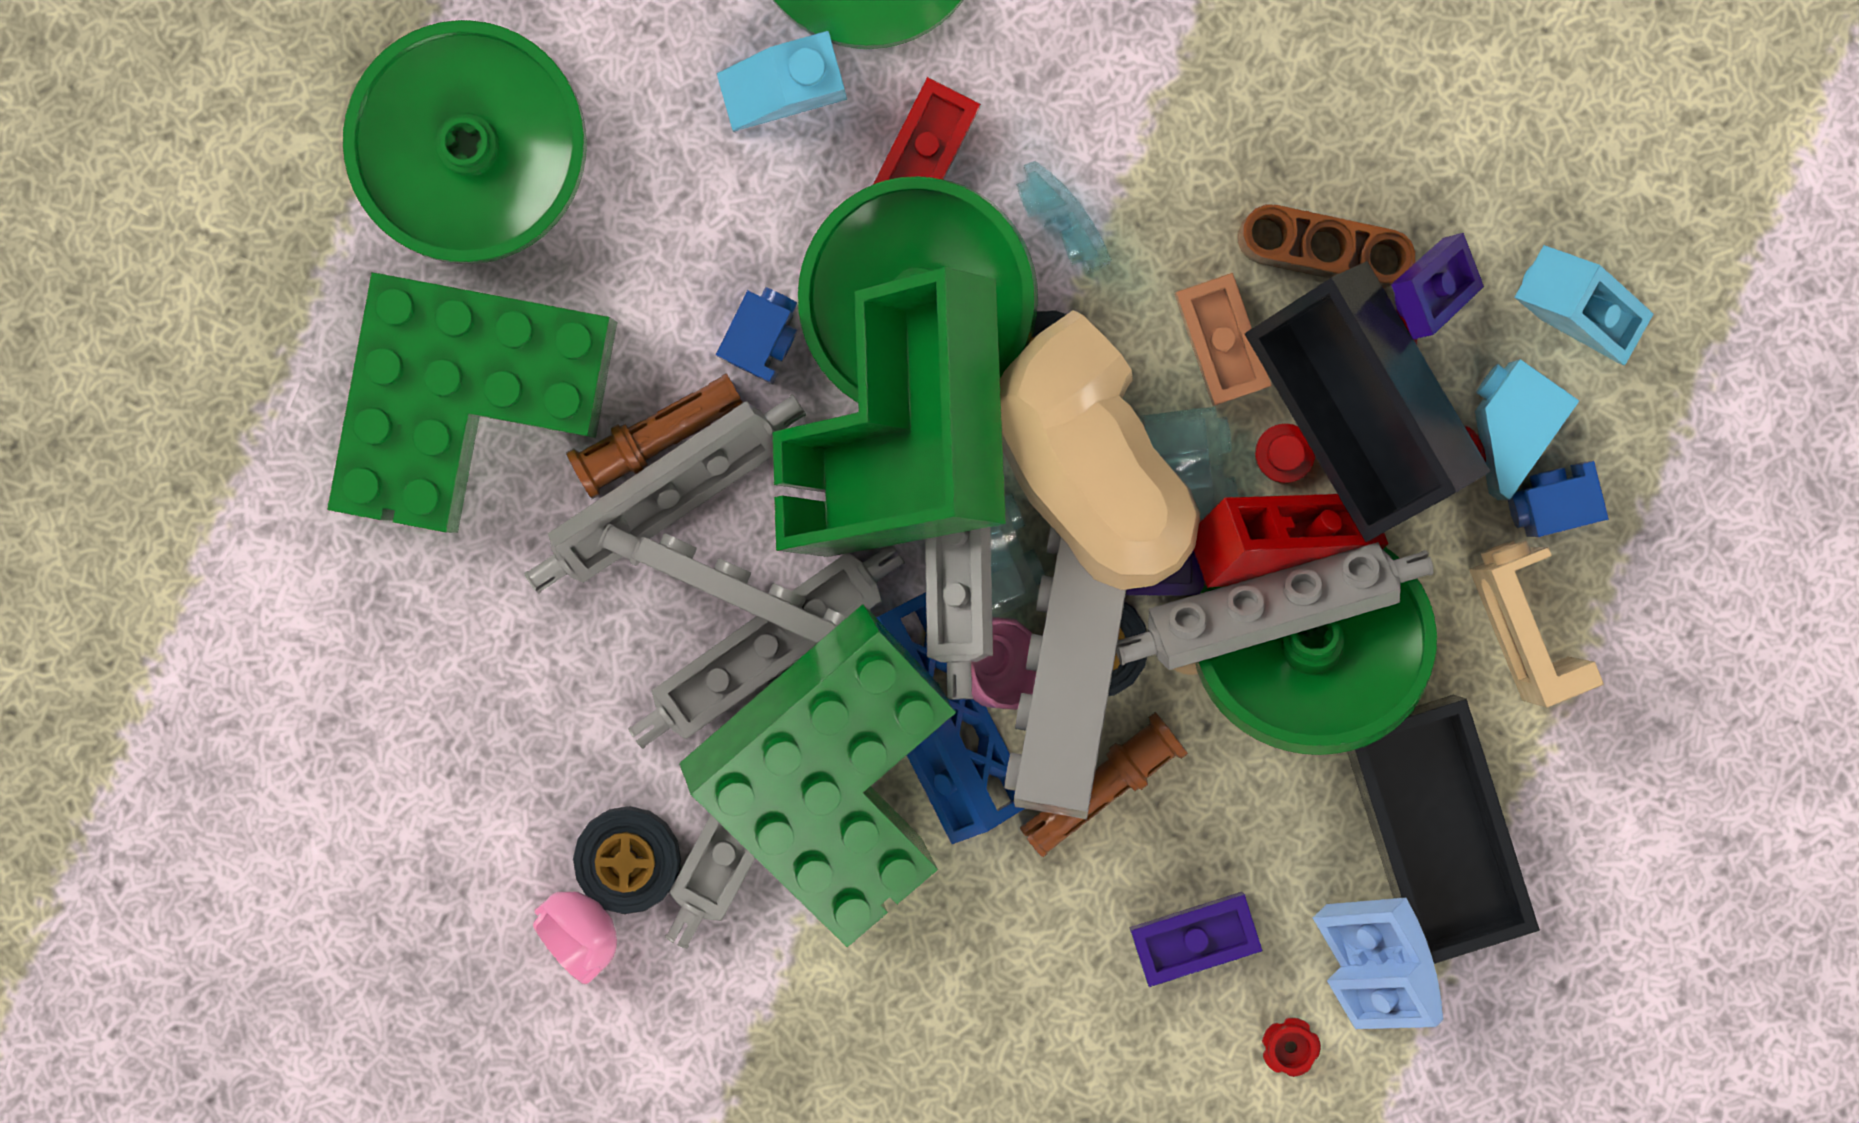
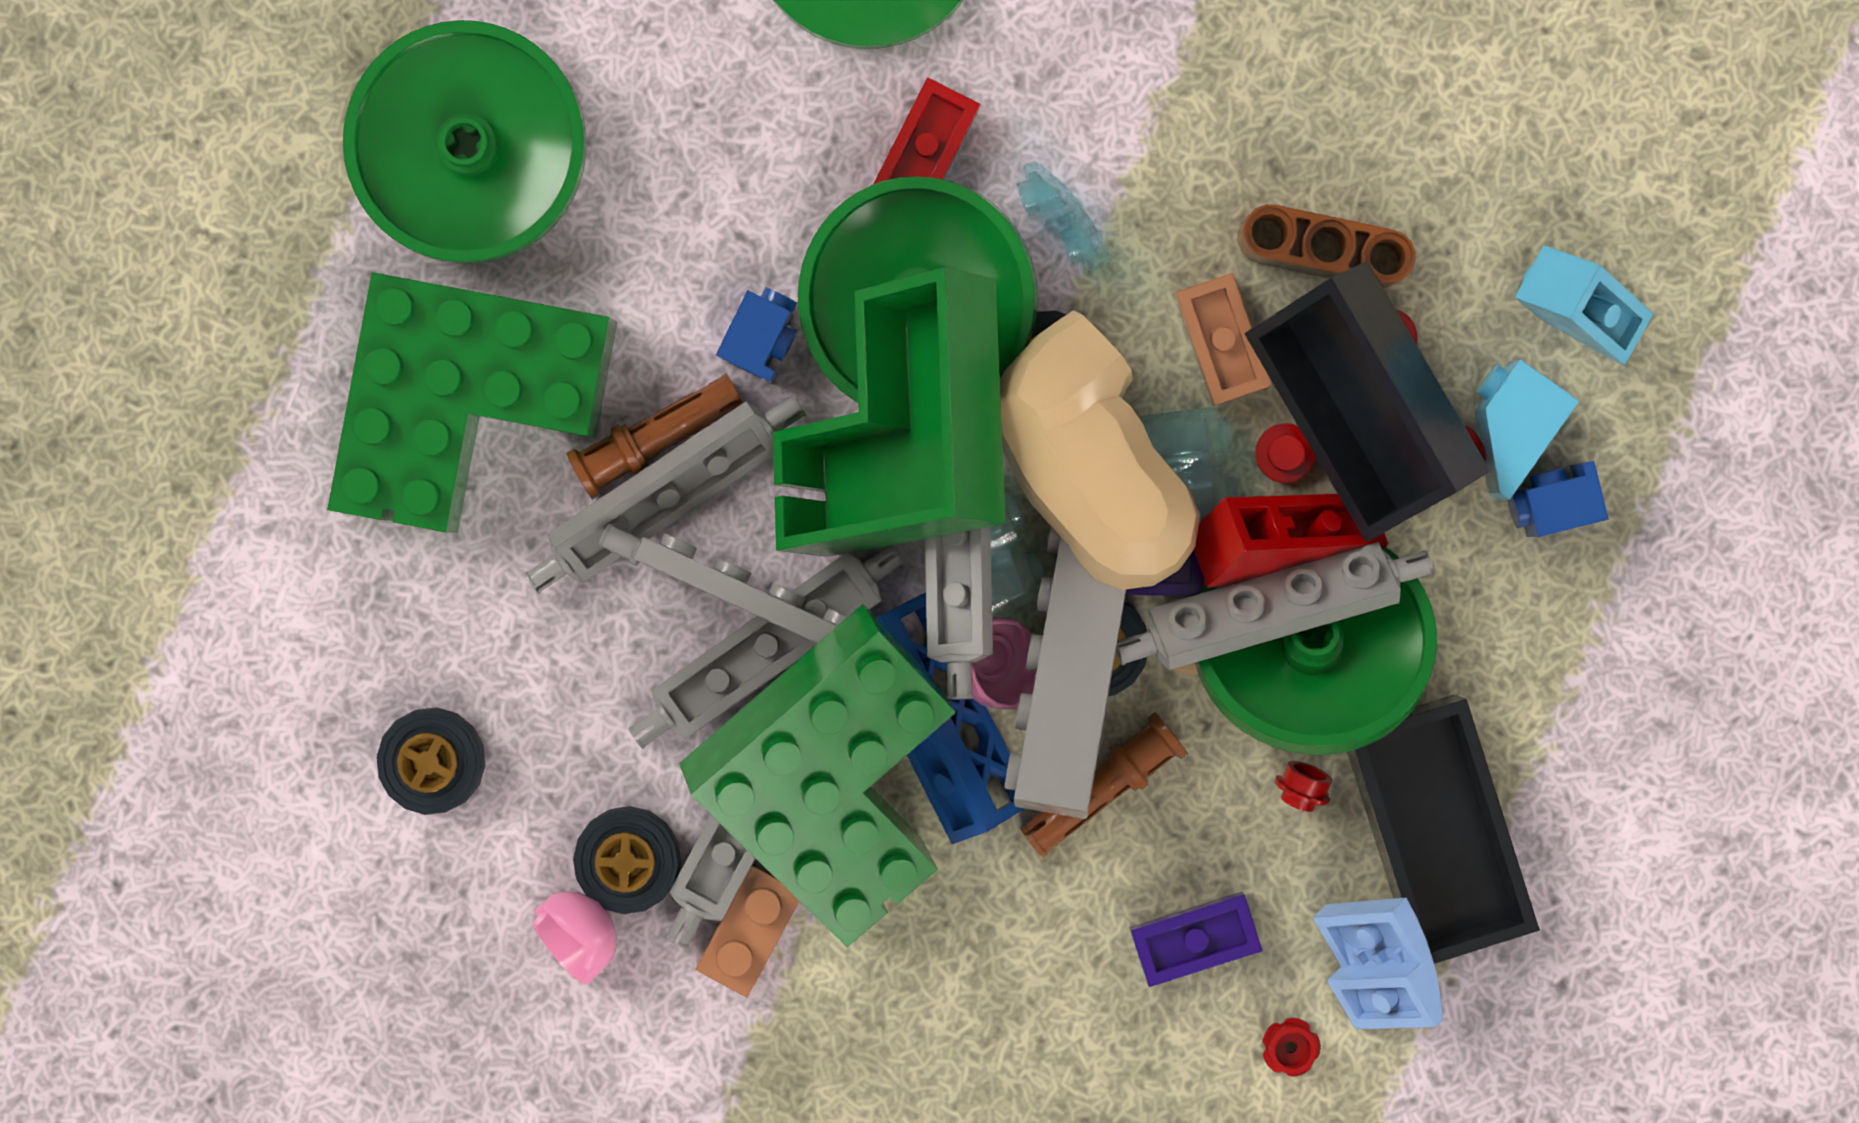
(418, 778): none -> black wheel
(748, 931): none -> nougat plate
(782, 82): medium azure slope -> none
(1304, 786): none -> red plate
(1437, 286): dark purple plate -> none
(1517, 633): tan panel -> none

